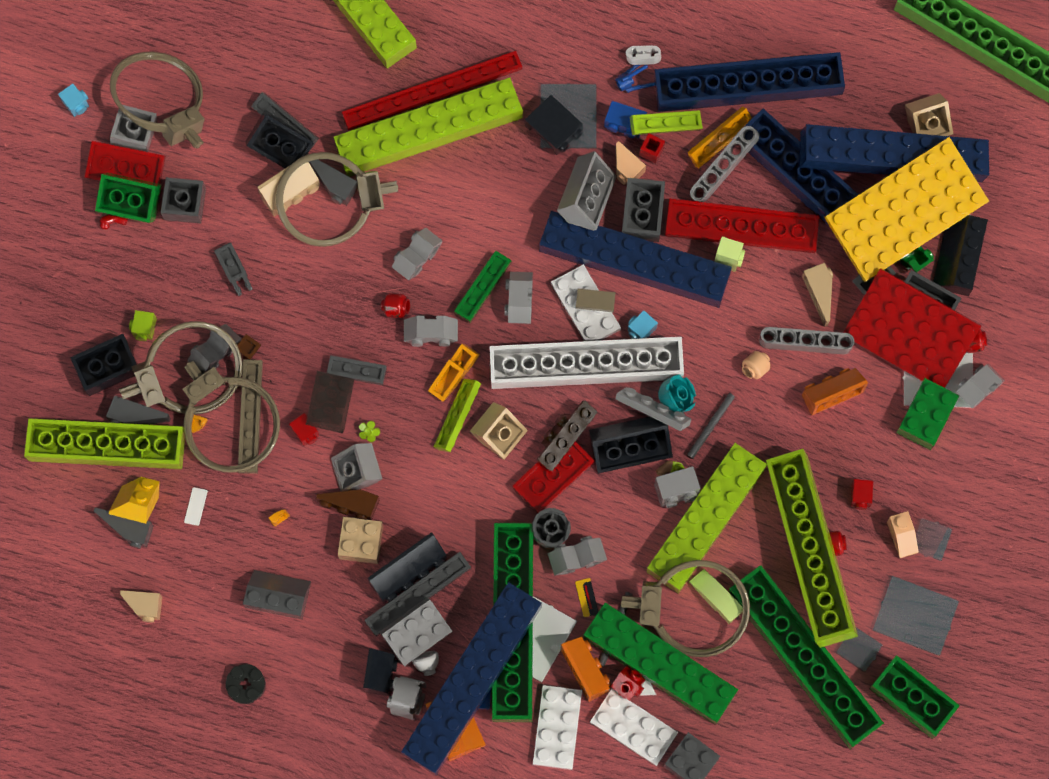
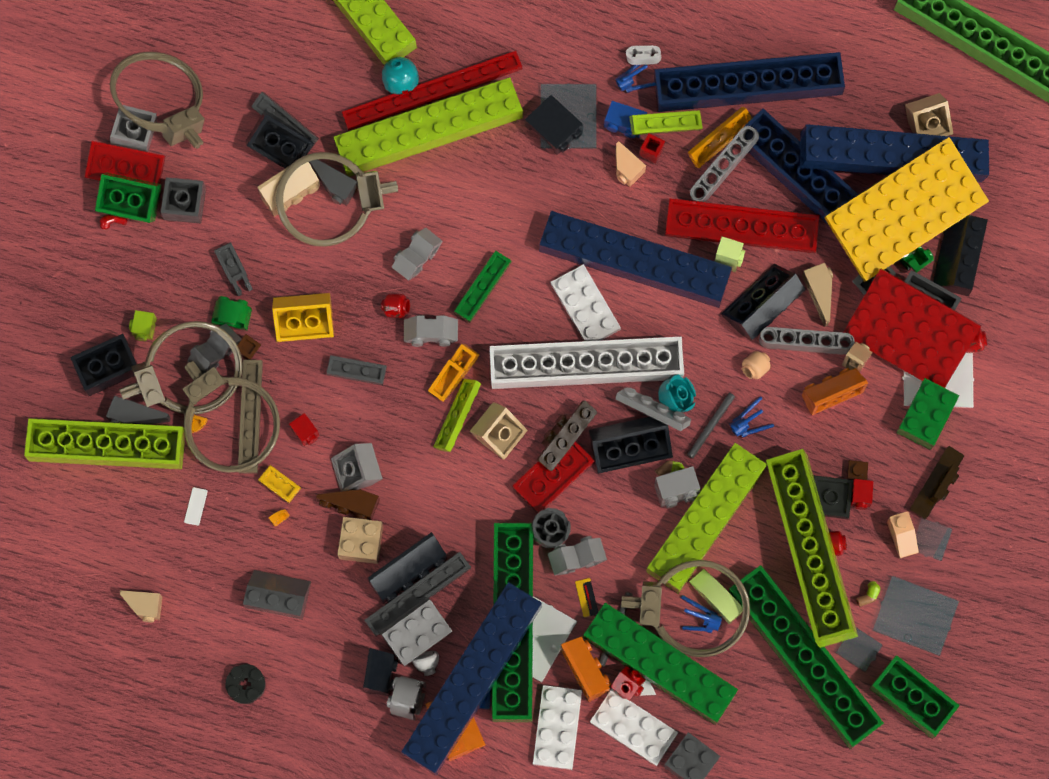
(74, 100): medium azure brick -> none
(132, 531): dark grey slope -> none
(136, 500): yellow slope -> none
(231, 313): none -> green cylinder
(279, 484): none -> yellow plate
(303, 317): none -> yellow slope
(329, 402): clear smoke plate -> none
(368, 431): lime plant -> none
(399, 75): none -> teal cylinder
(520, 297): light grey brick -> none
(587, 191): light grey slope -> none
(595, 300): dark tan tile -> none
(641, 326): medium azure brick -> none
(643, 208): dark grey slope -> none
(711, 619): none -> blue plant
(740, 425): none -> blue plant
(763, 301): none -> black slope
(834, 496): none -> pearl dark grey plate
(857, 356): none -> tan slope
(857, 470): none -> reddish brown plate
(871, 596): none -> arm
(938, 483): none -> dark brown bracket
(980, 385): light grey brick -> none

